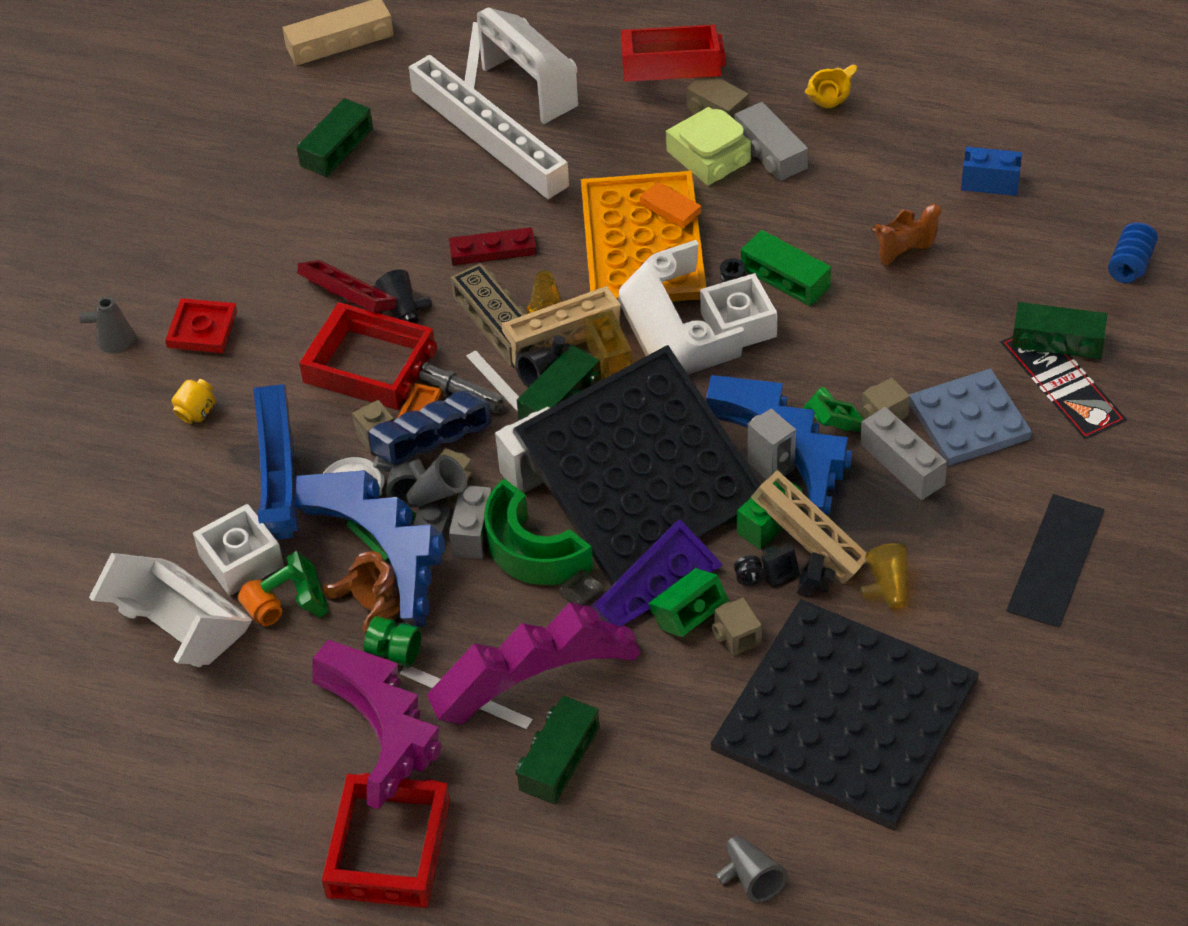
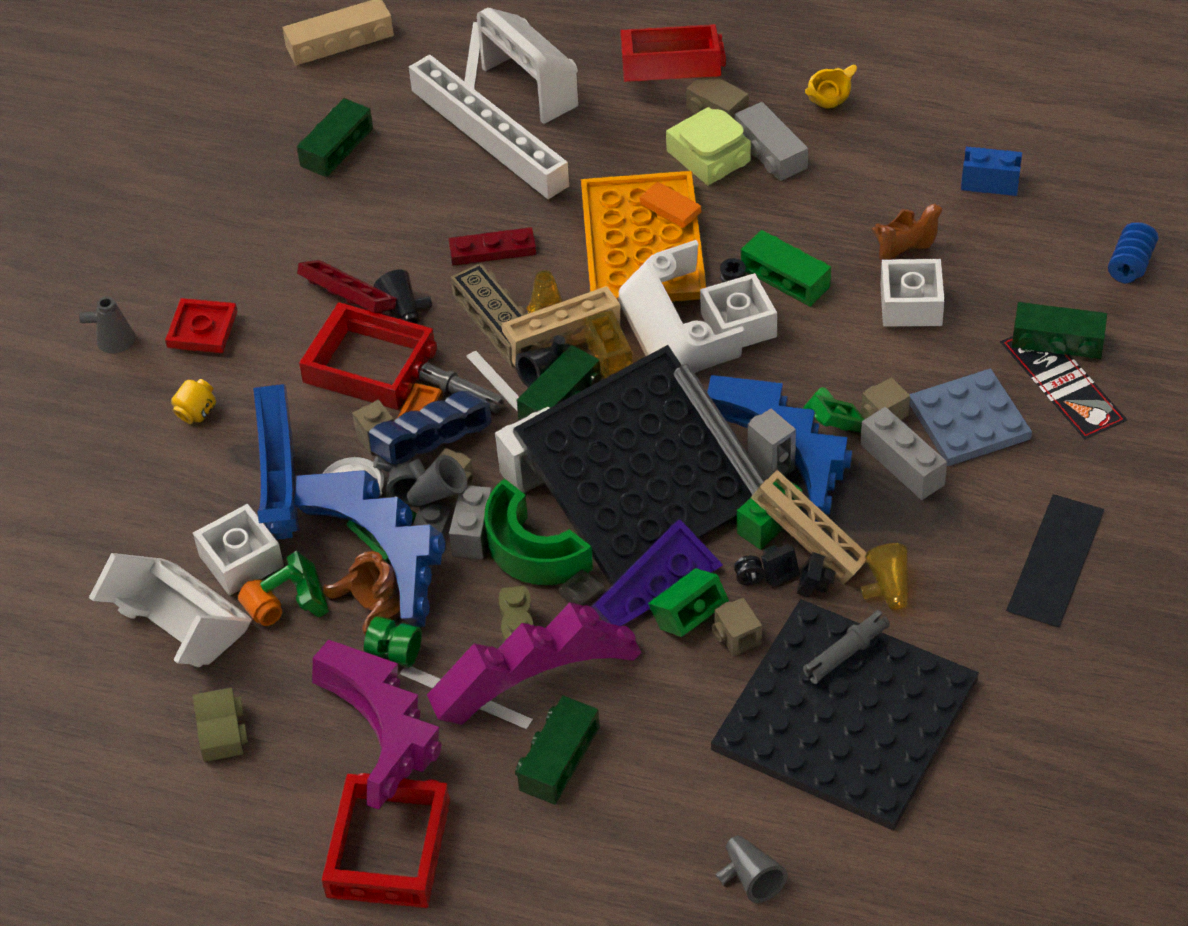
(219, 725): none -> olive brick
(514, 609): none -> olive brick
(719, 427): none -> dark grey axle
(856, 638): none -> dark grey pin
(912, 292): none -> white brick

